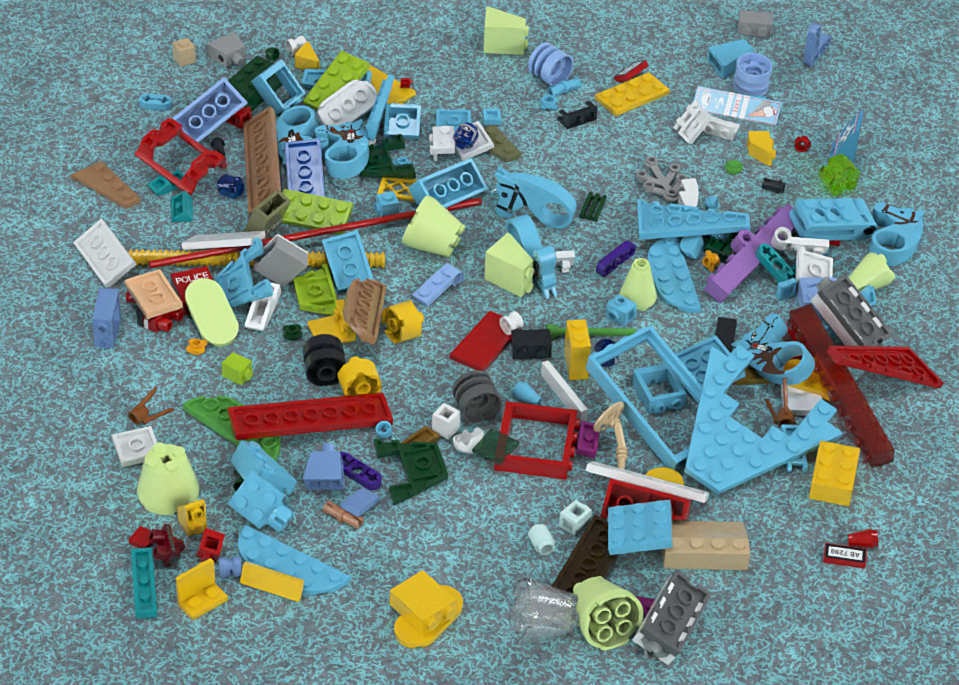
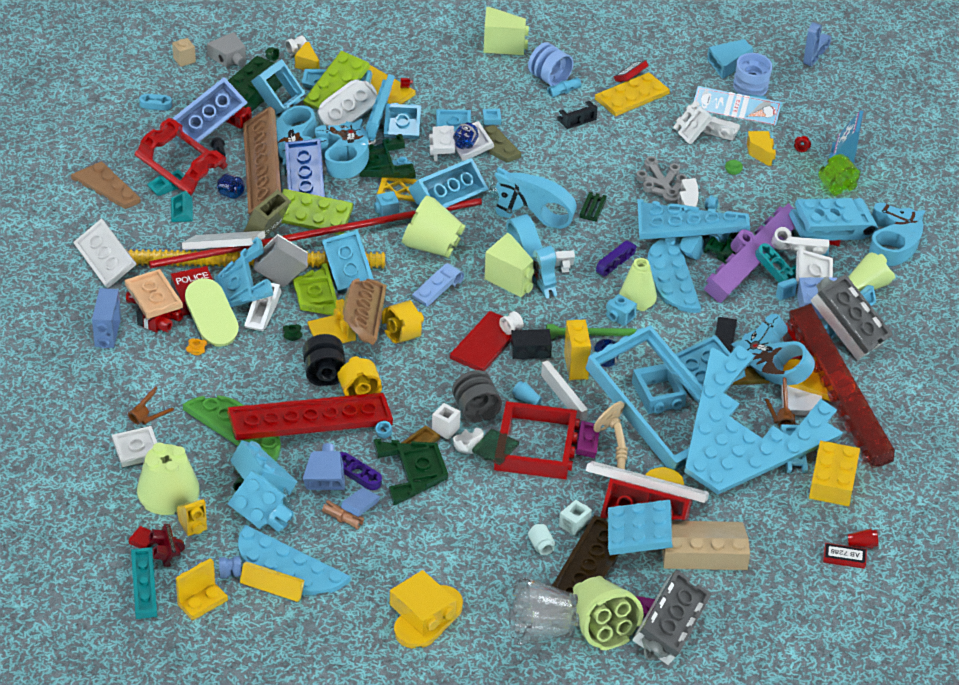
(210, 545): red brick -> none
(237, 368): lime brick -> none
(548, 102): medium azure plate -> none
(711, 260): light orange plate -> none
(755, 23): light grey brick -> none
(778, 186): black pin -> none
(887, 361): red wing -> none

